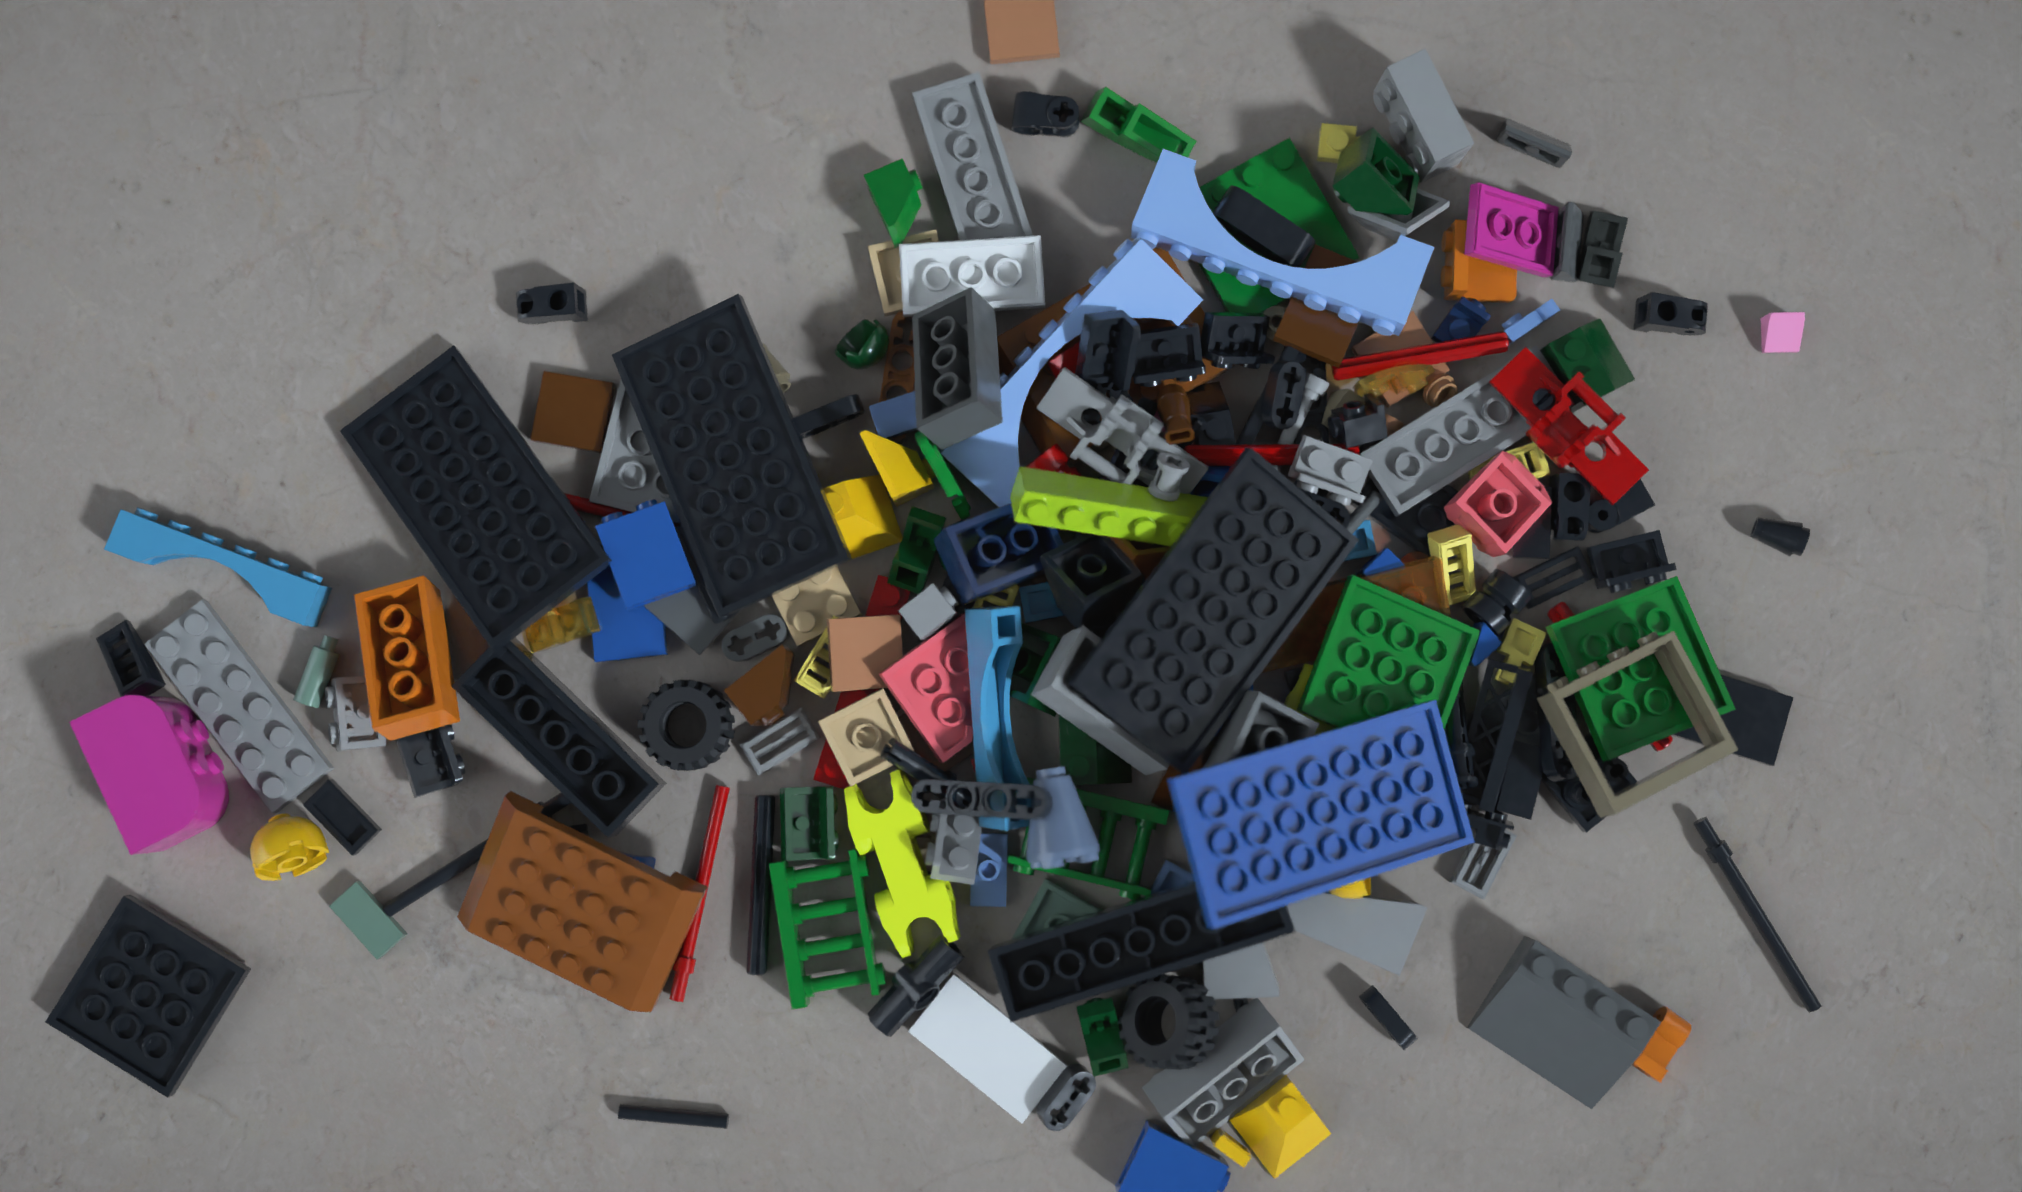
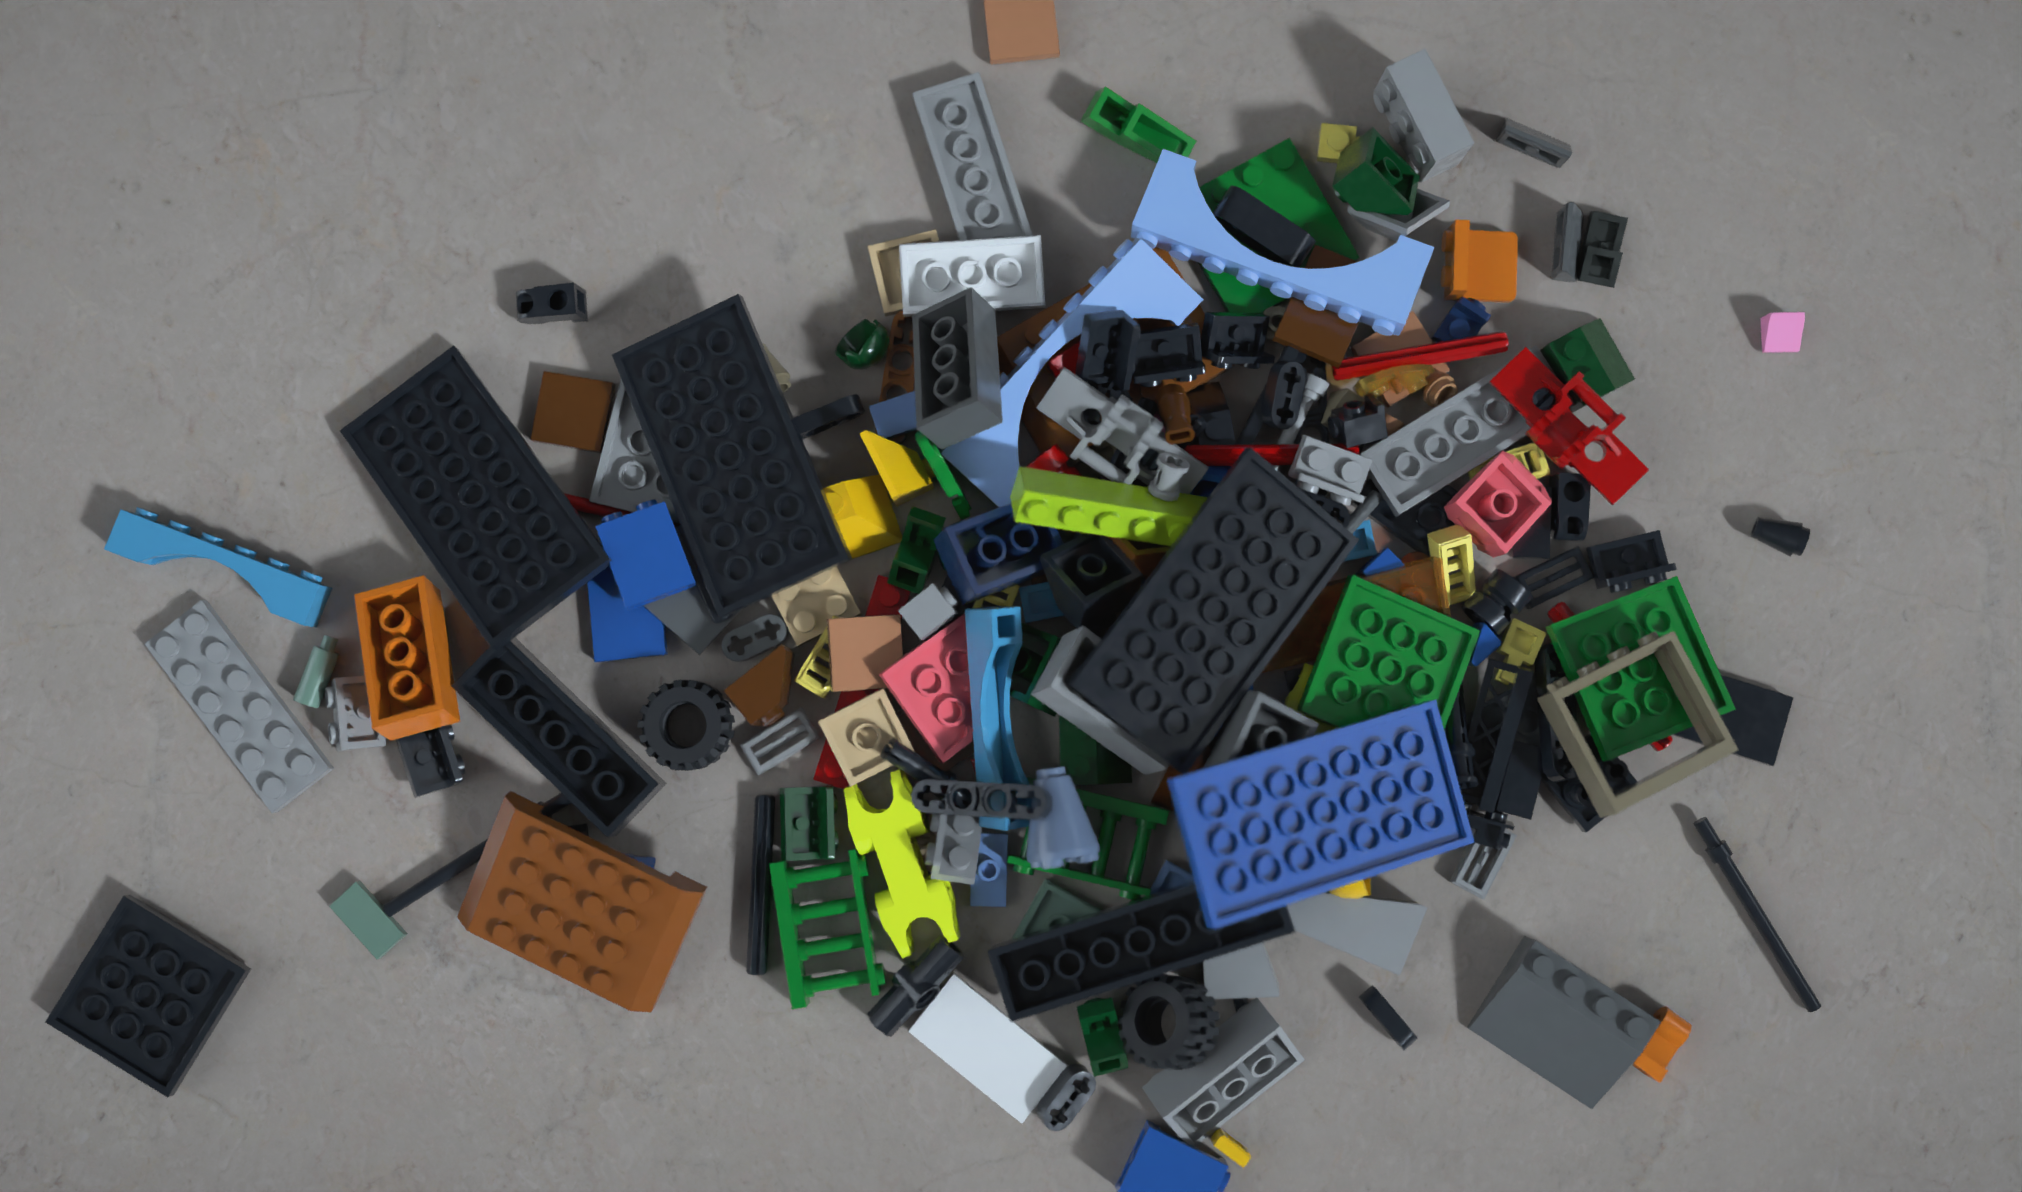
(141, 681): black slope -> none
(153, 770): dark pink brick -> none
(286, 846): yellow cylinder -> none
(342, 817): black tile -> none
(563, 625): clear yellow slope -> none
(673, 1116): black bar -> none
(685, 962): red bar -> none
(895, 197): green slope -> none
(1040, 115): black piece -> none
(1280, 1126): yellow slope -> none
(1511, 230): dark pink tile -> none
(1519, 326): medium blue plate -> none
(1607, 516): black leg -> none
(1670, 314): black leg -> none

